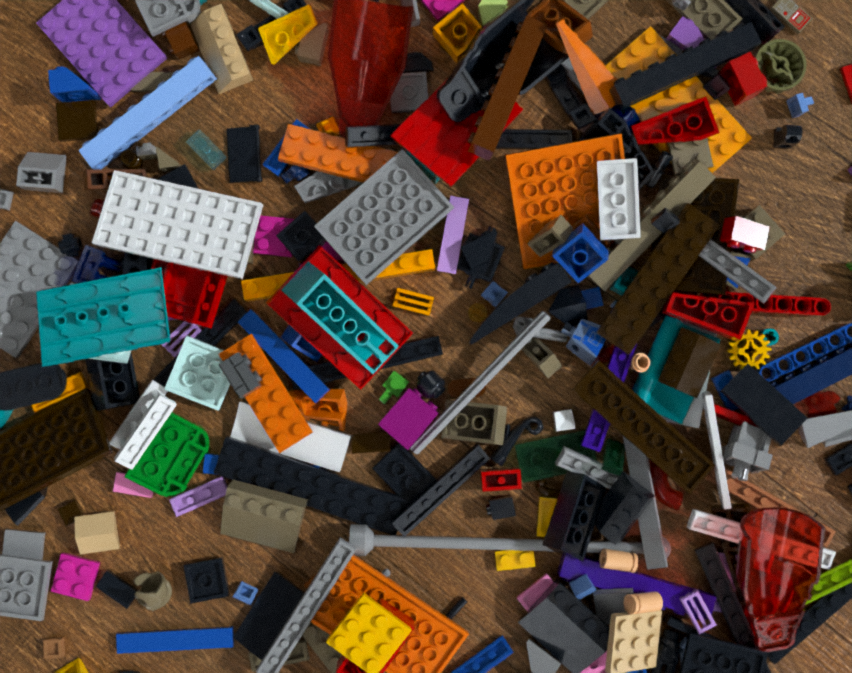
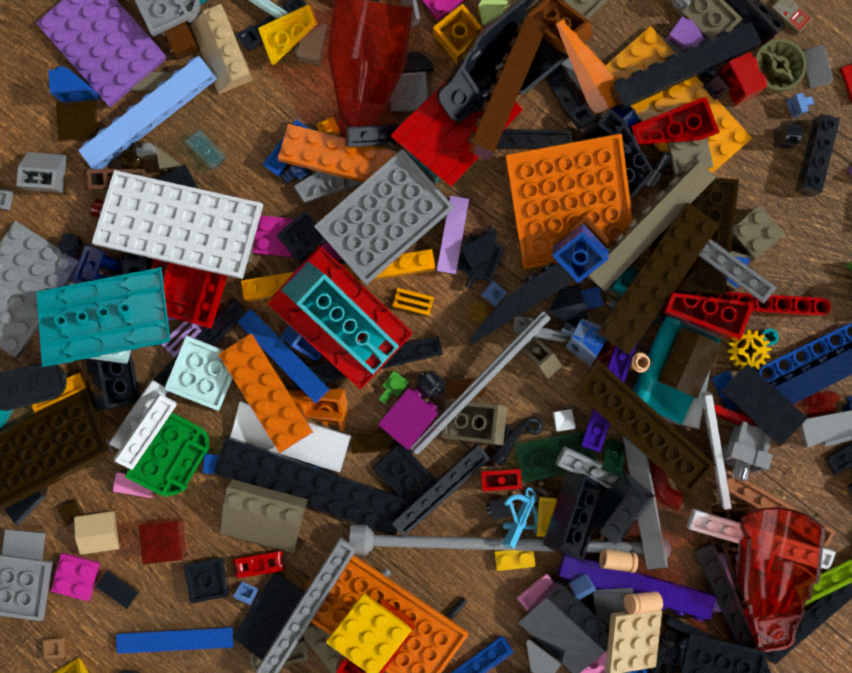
(154, 590): dark tan helmet -> none
(162, 541): none -> clear red brick
(199, 496): lavender tile -> none
(240, 374): dark grey brick -> none
(246, 154): black door -> none
(259, 564): none -> red plate
(520, 519): none -> medium azure piece
(551, 236): dark tan slope -> none
(618, 199): white plate -> none
(665, 220): black plate -> none
(689, 596): lavender tile -> none
(744, 233): brick -> none
(817, 67): none -> light grey slope
(817, 155): none -> black brick

